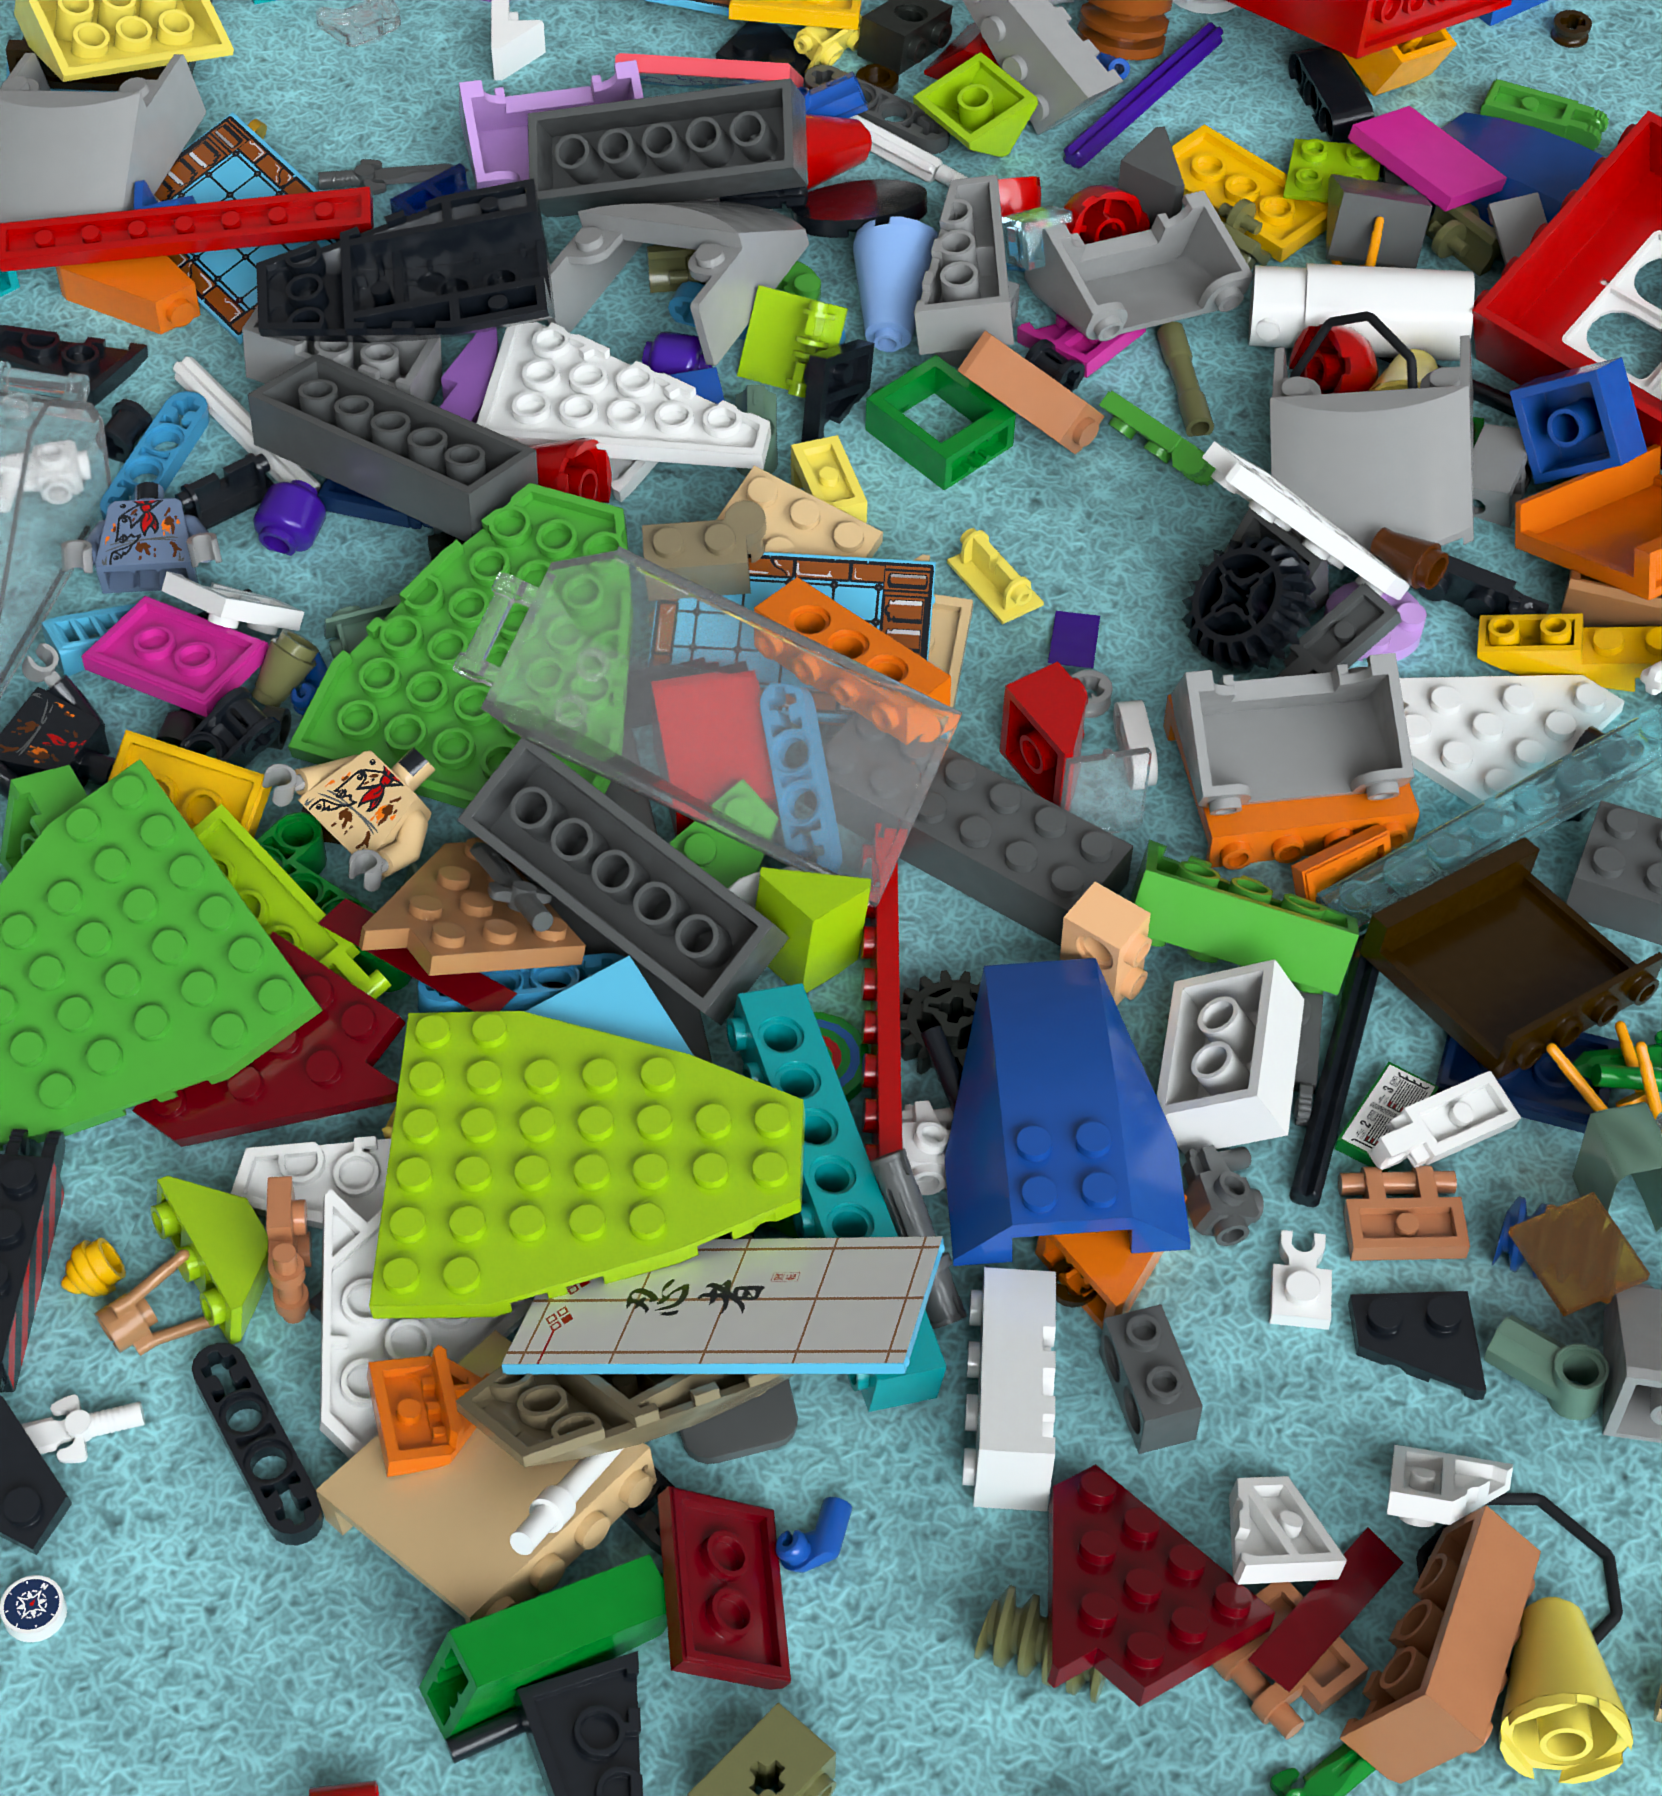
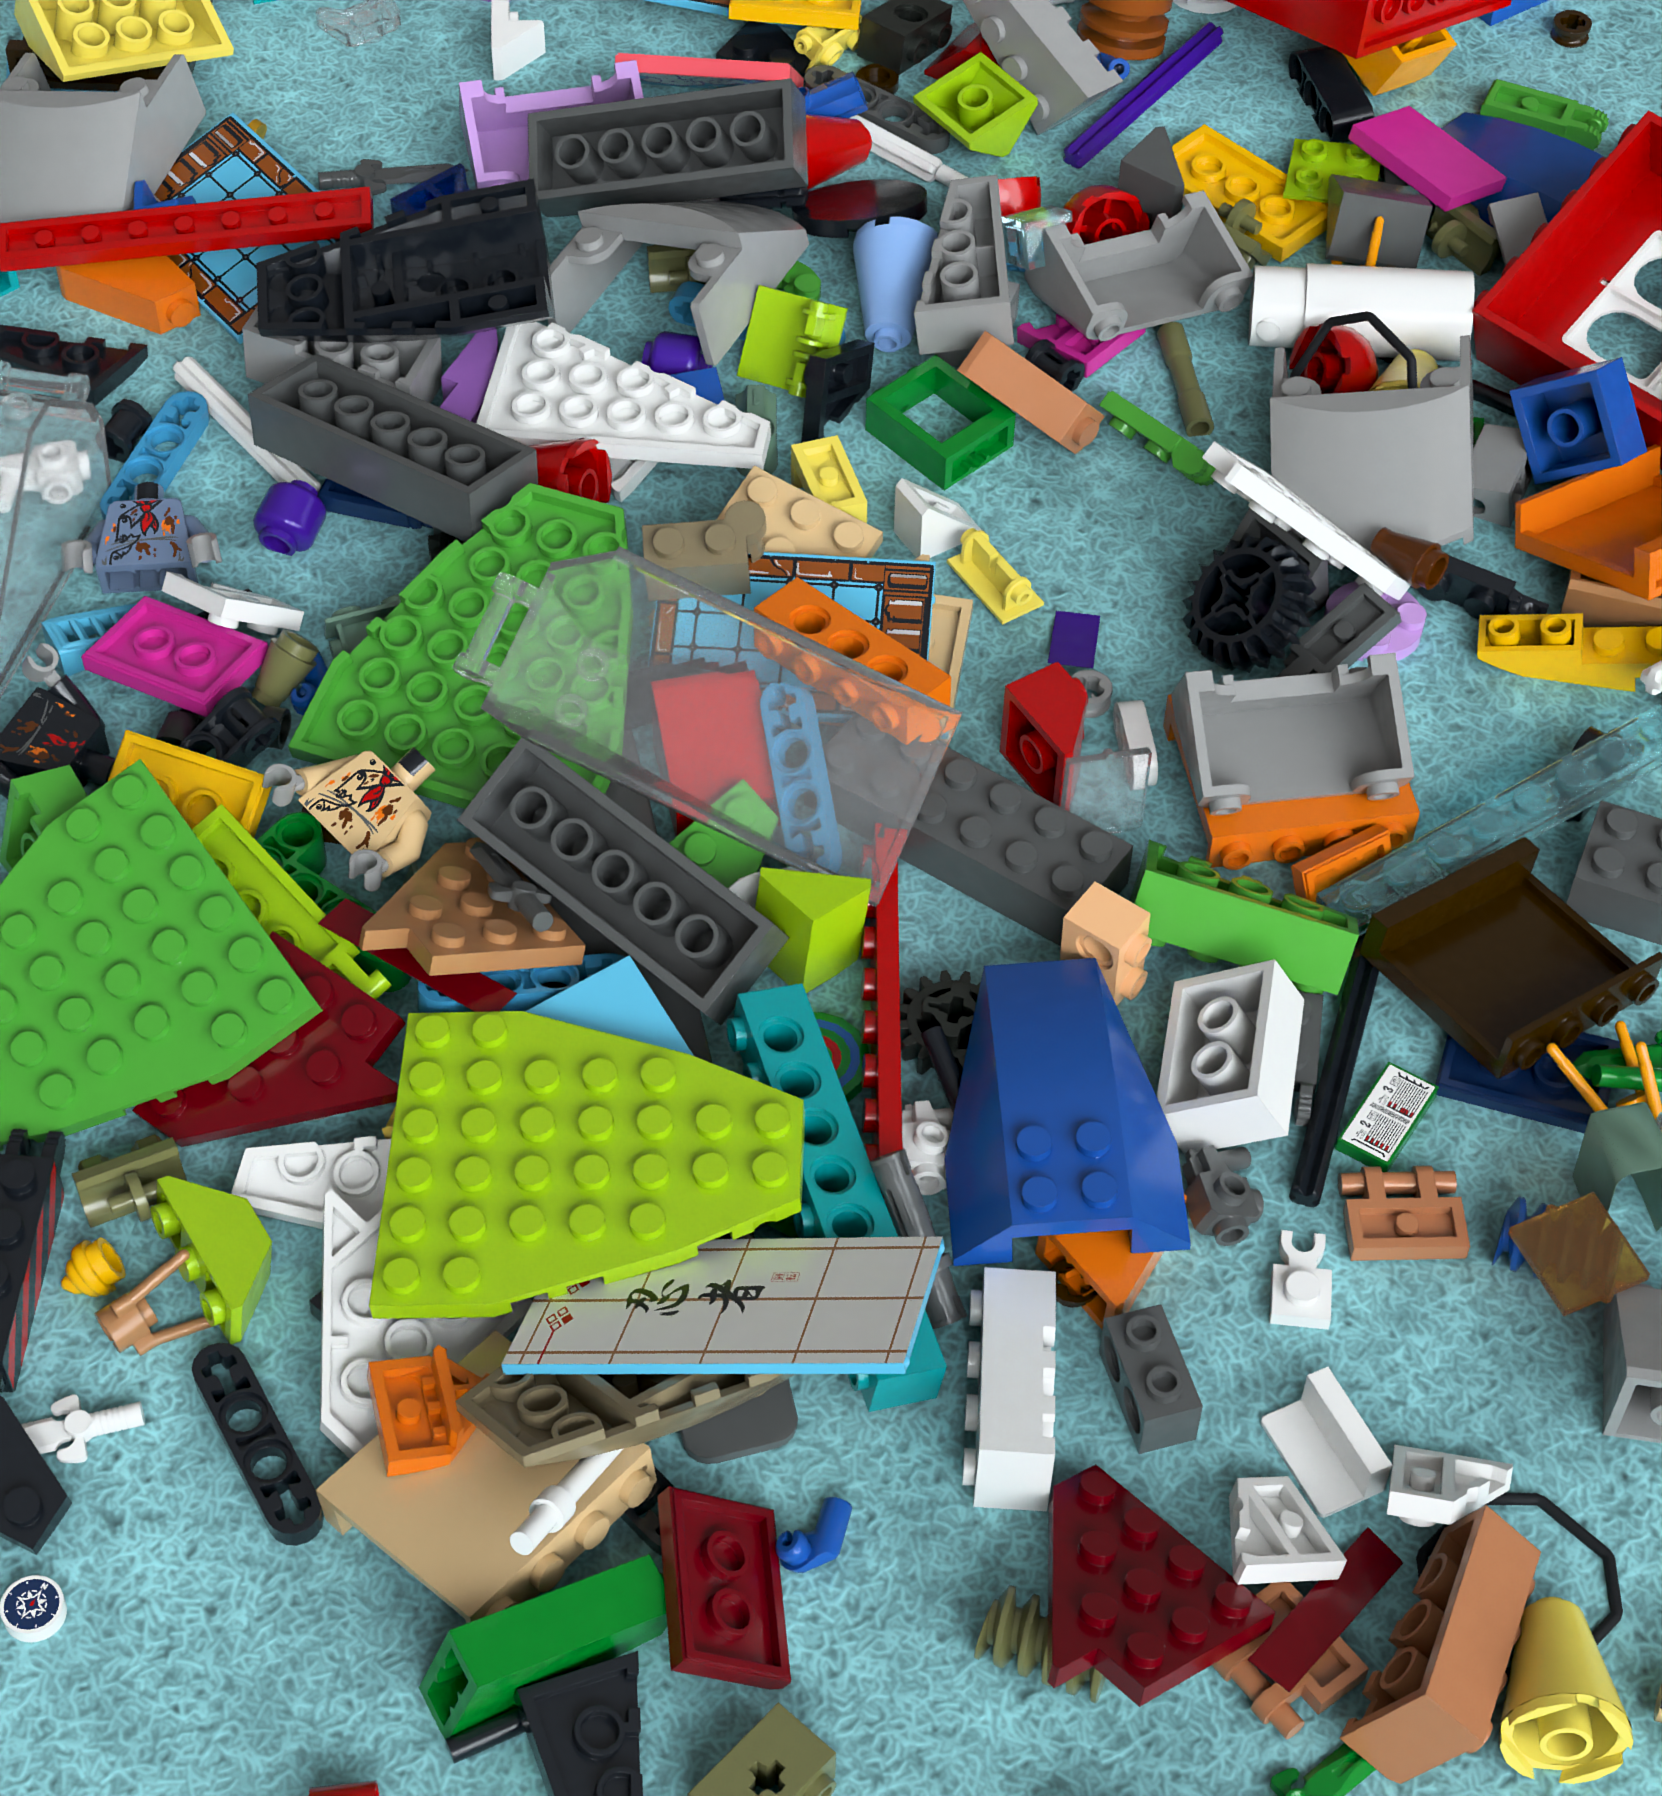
(126, 1182): none -> olive hips
(220, 499): black hinge -> none
(288, 1249): nougat plate -> none
(928, 520): none -> white slope
(1328, 1446): none -> white panel
(1421, 1335): black wing -> none
(1446, 1123): white hinge -> none
(1498, 729): white wing -> none
(1550, 1367): sand green piece -> none

